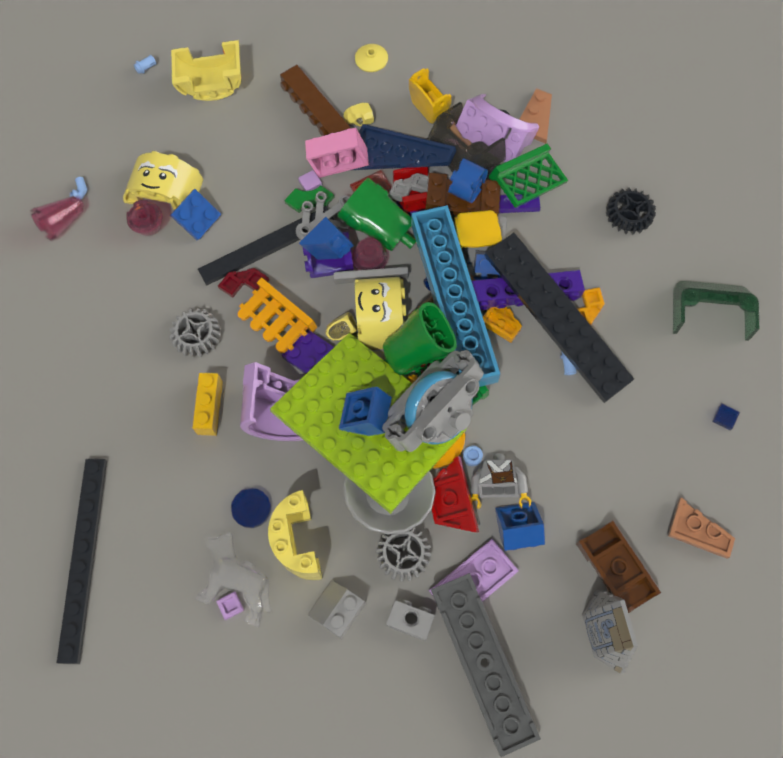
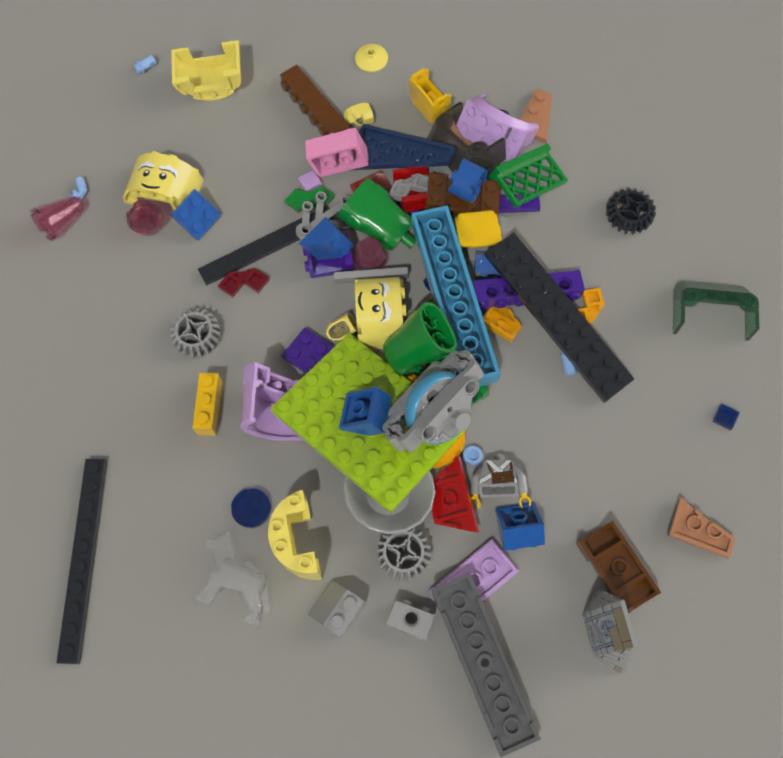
(230, 605): lavender tile -> none
(285, 318): light orange fence -> none

